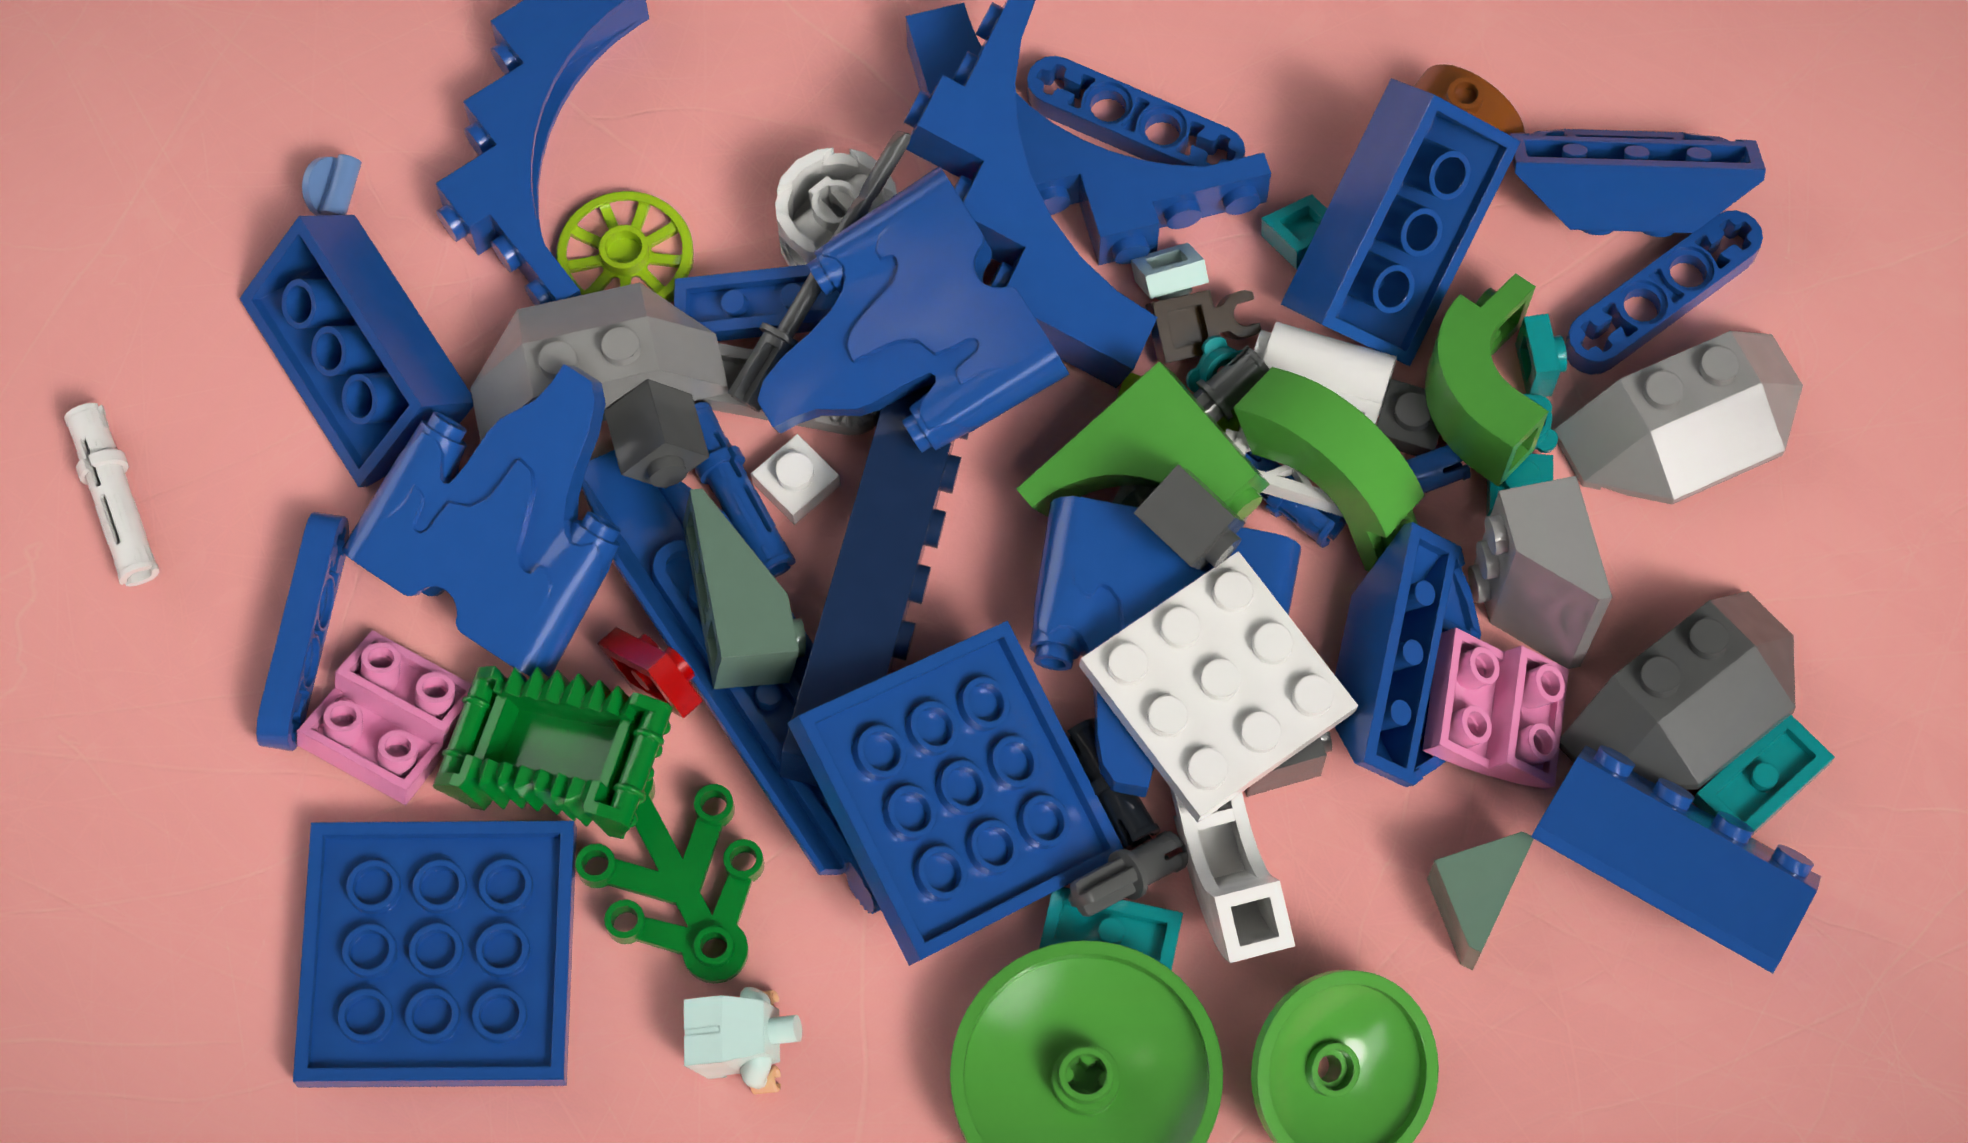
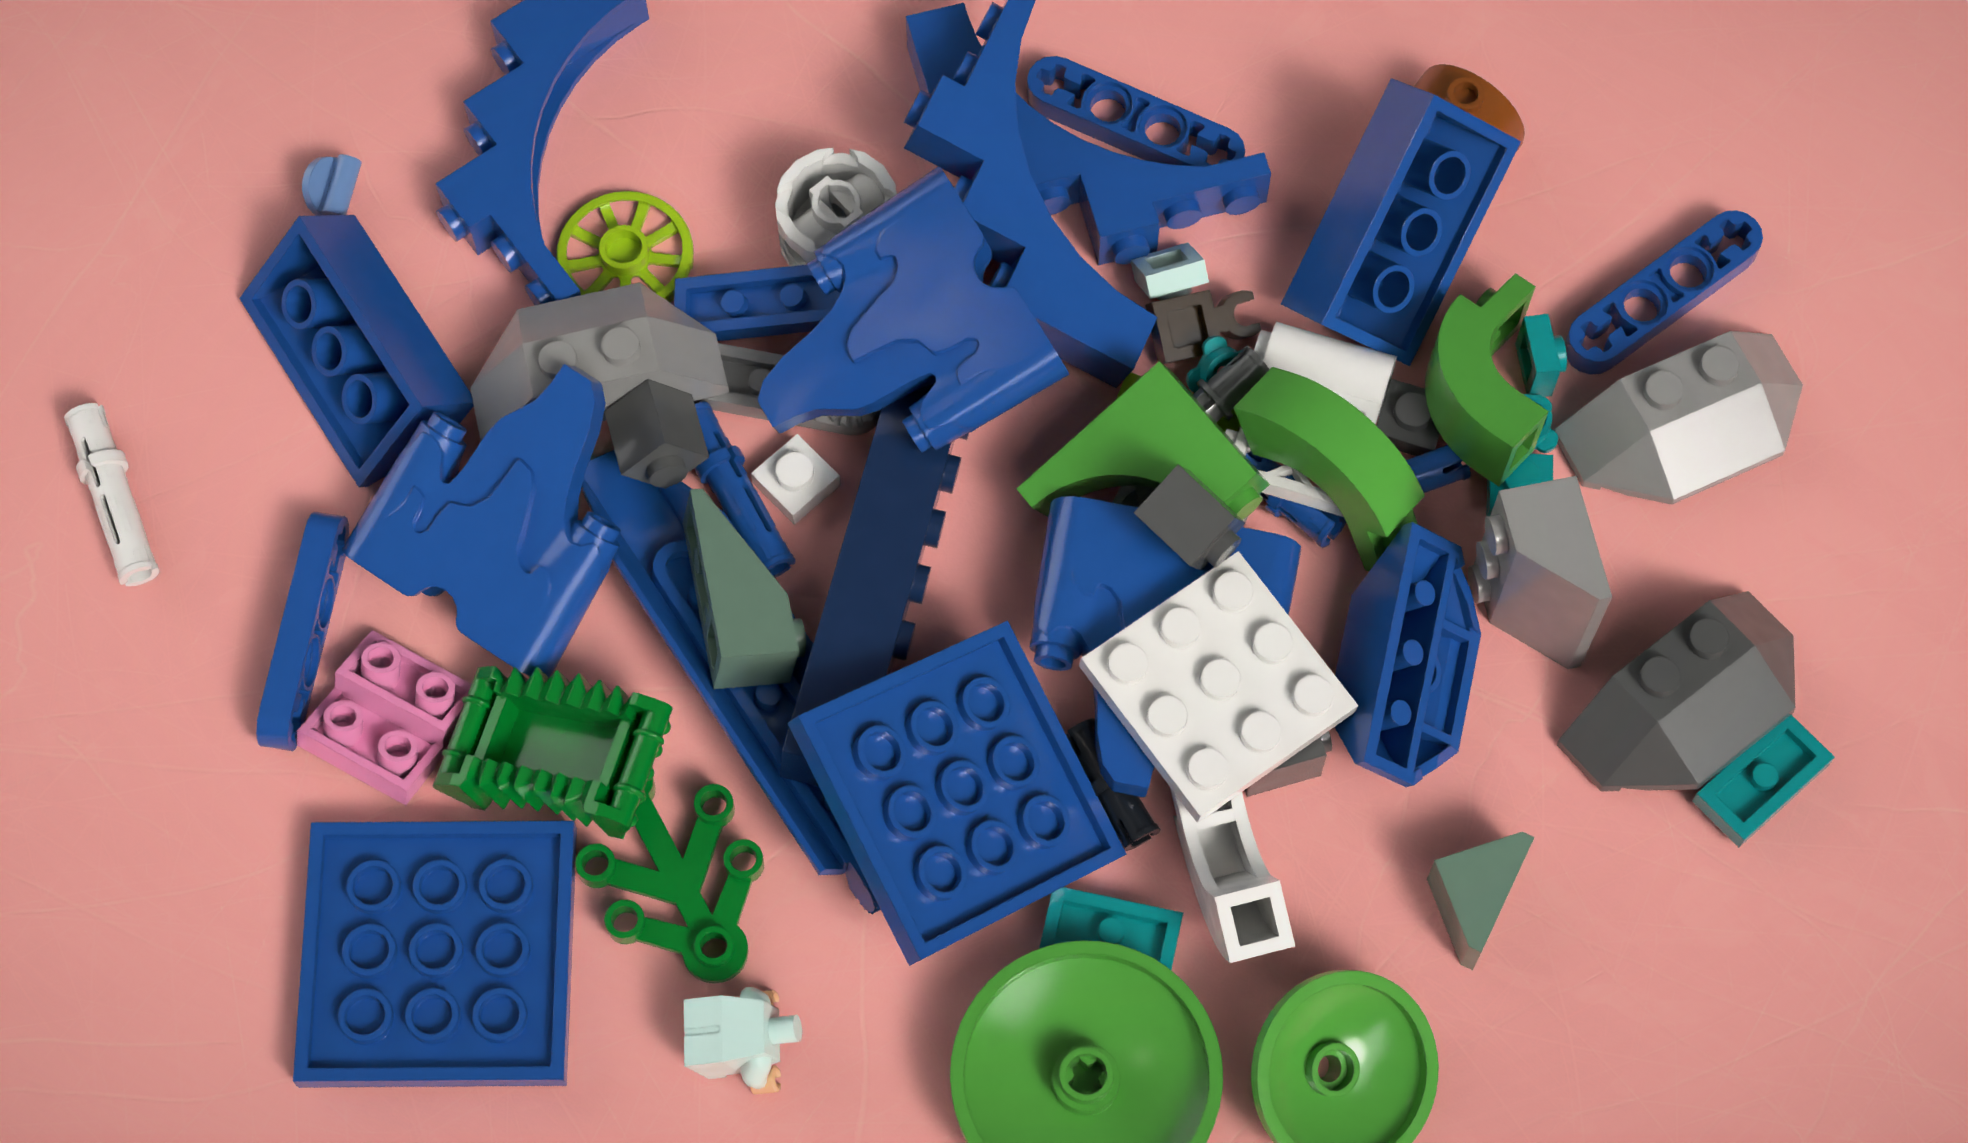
(651, 670): red plate -> none
(778, 341): dark grey piece -> none
(1127, 874): dark grey axle -> none
(1293, 228): teal plate -> none
(1496, 710): bright pink slope -> none
(1636, 177): blue wedge -> none
(1679, 856): blue slope -> none

